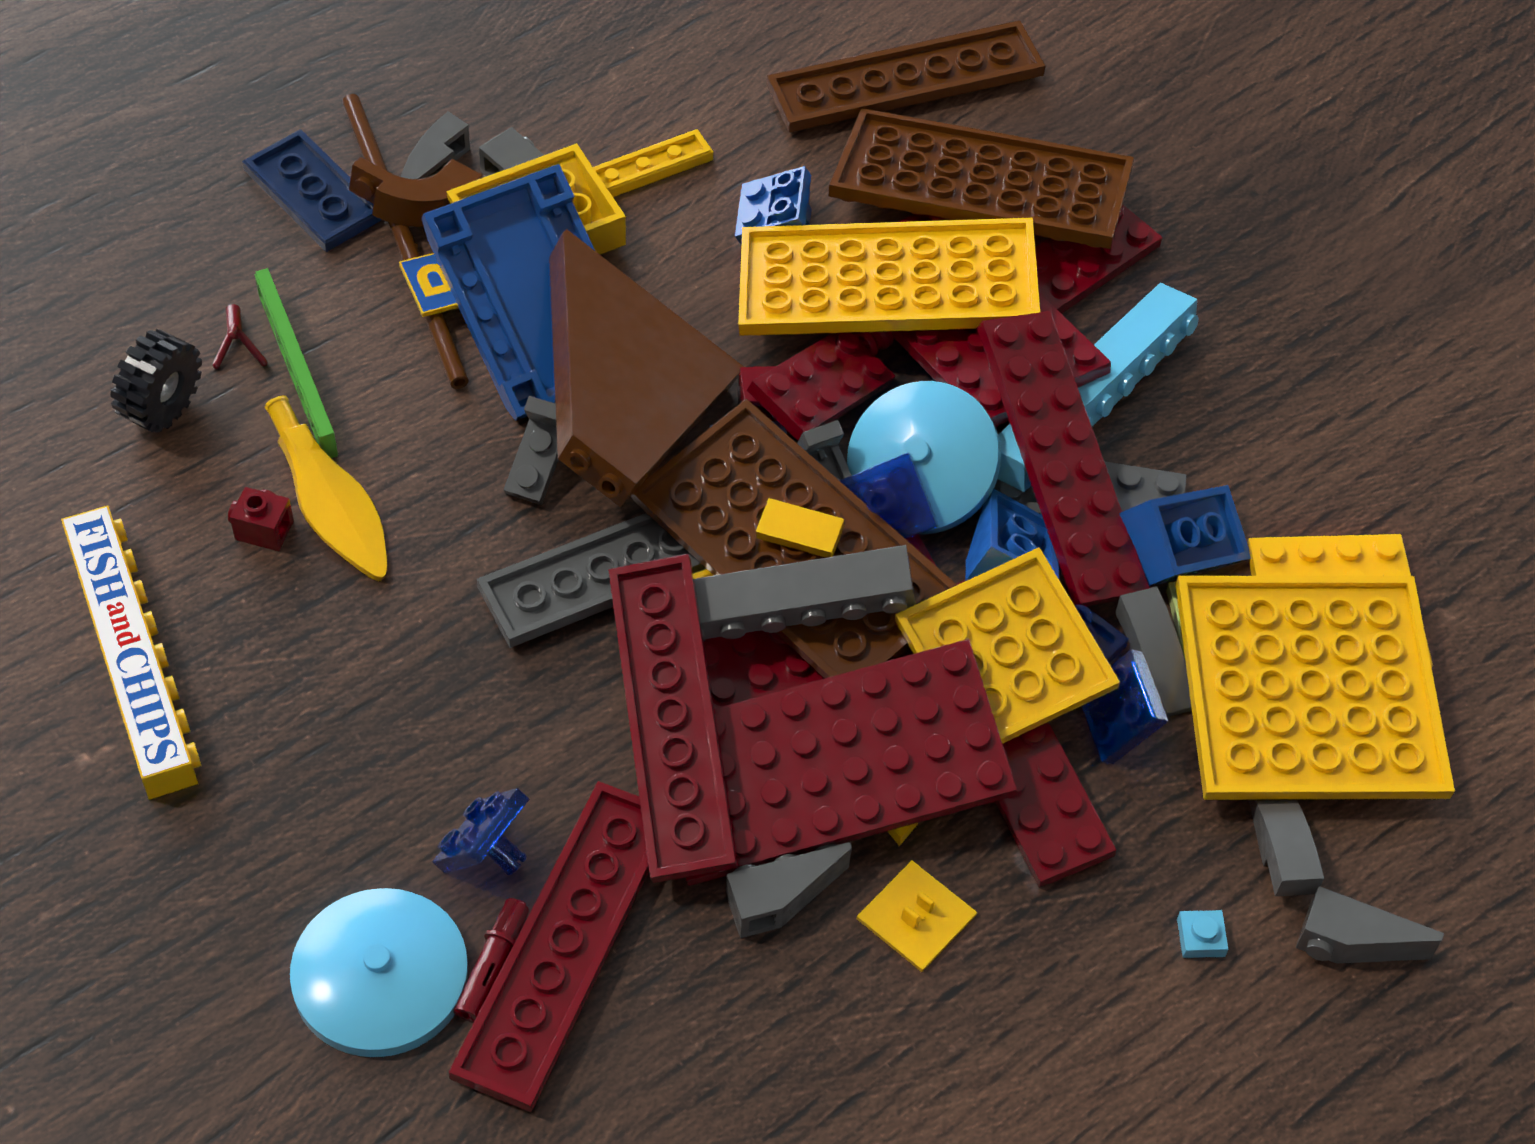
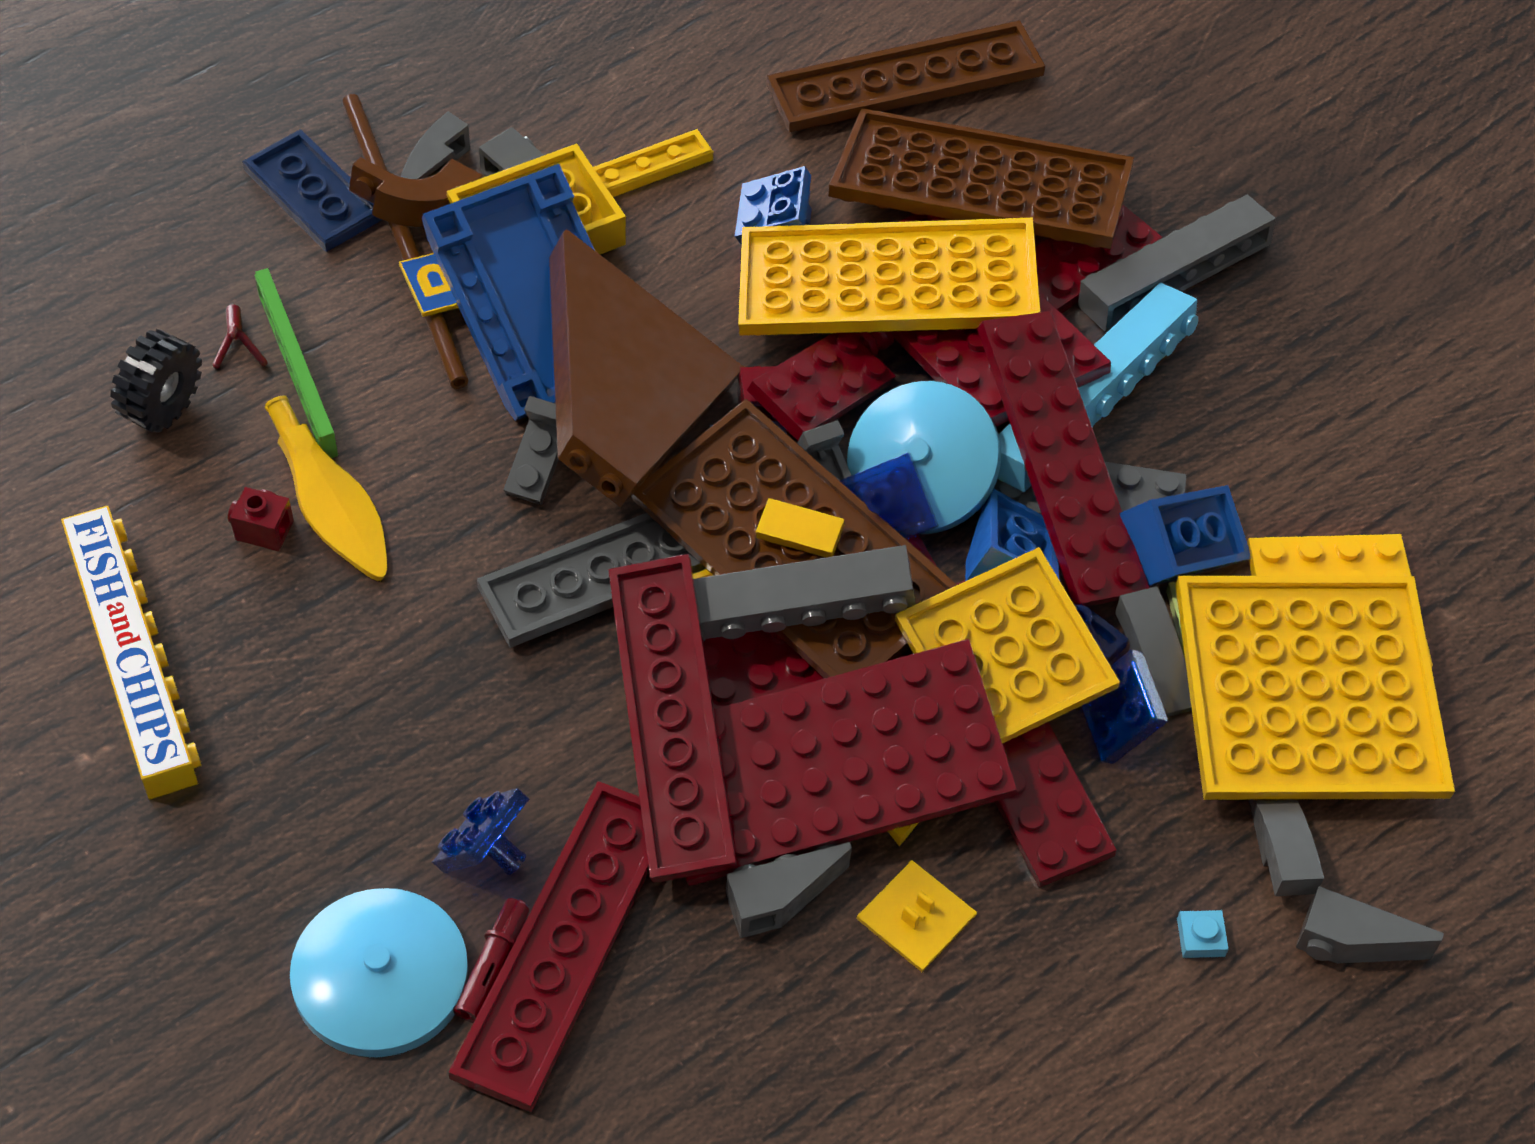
(1177, 260): none -> dark grey brick

